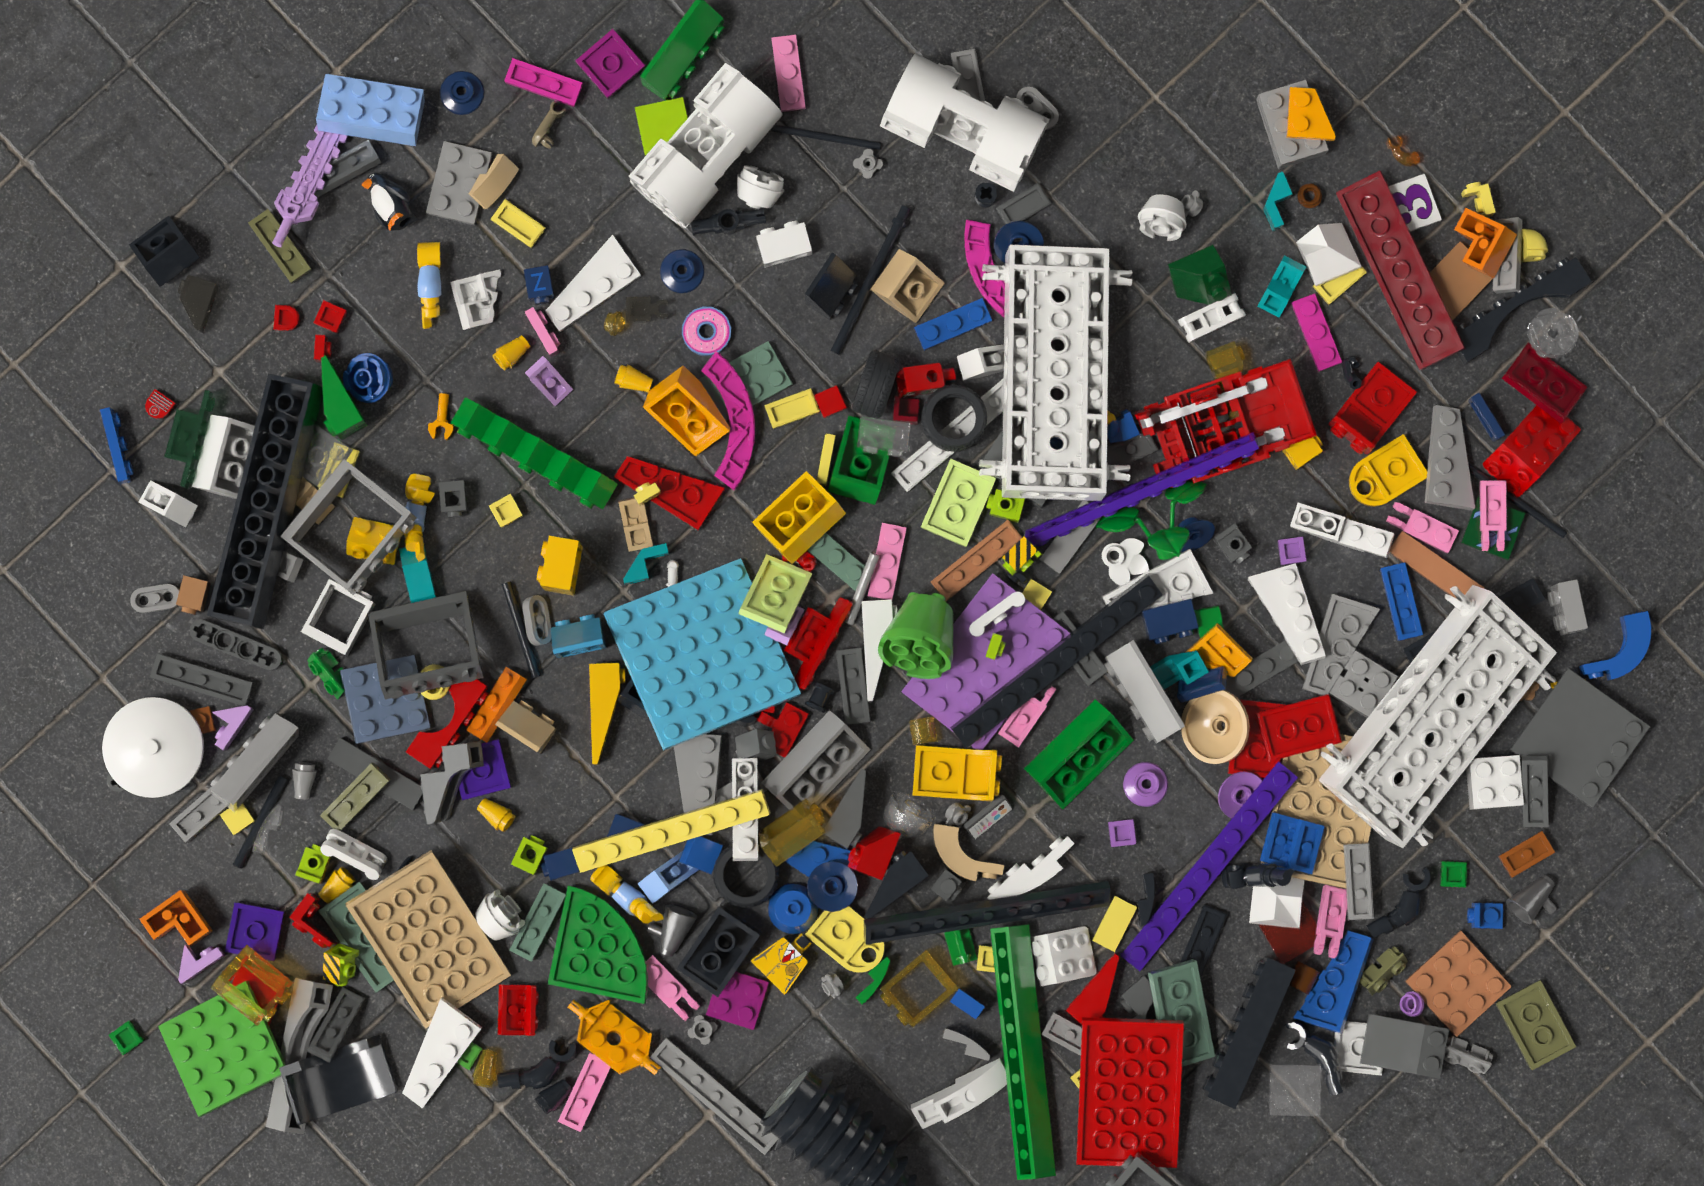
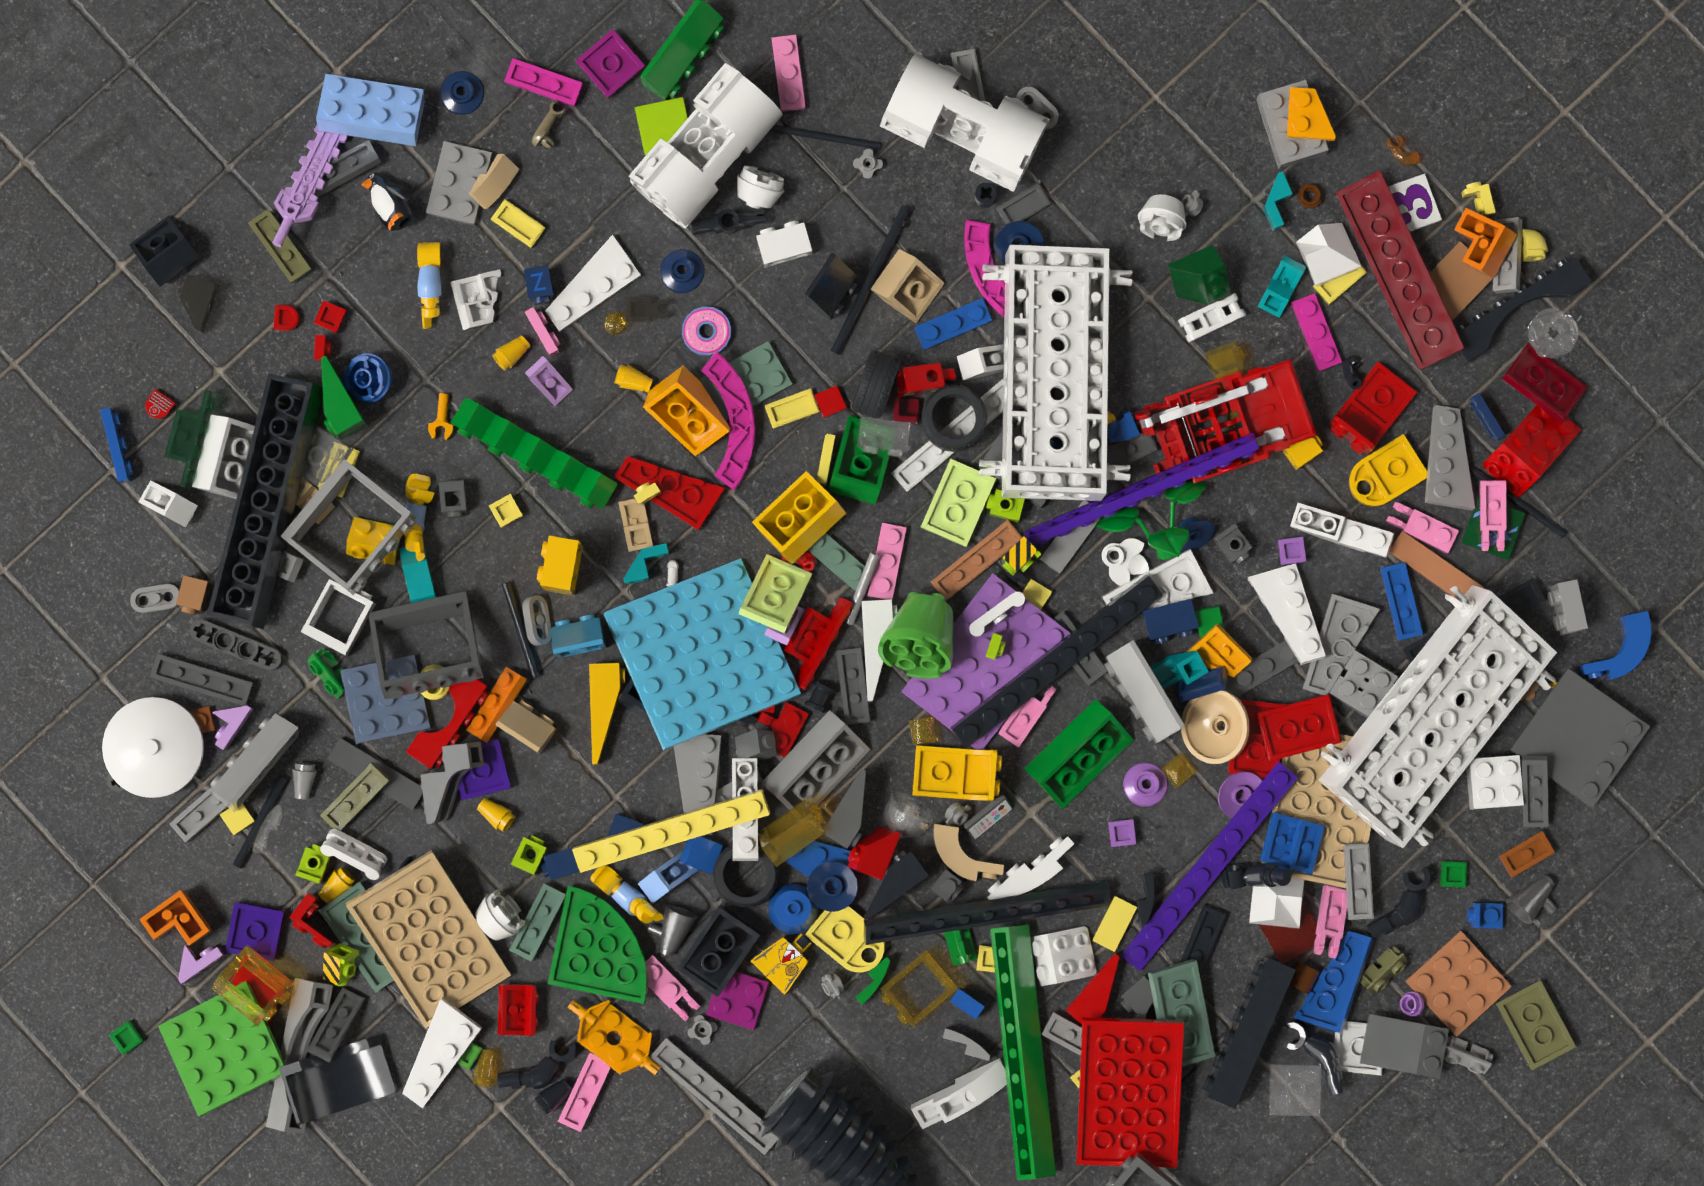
(1177, 770): none -> clear yellow tile

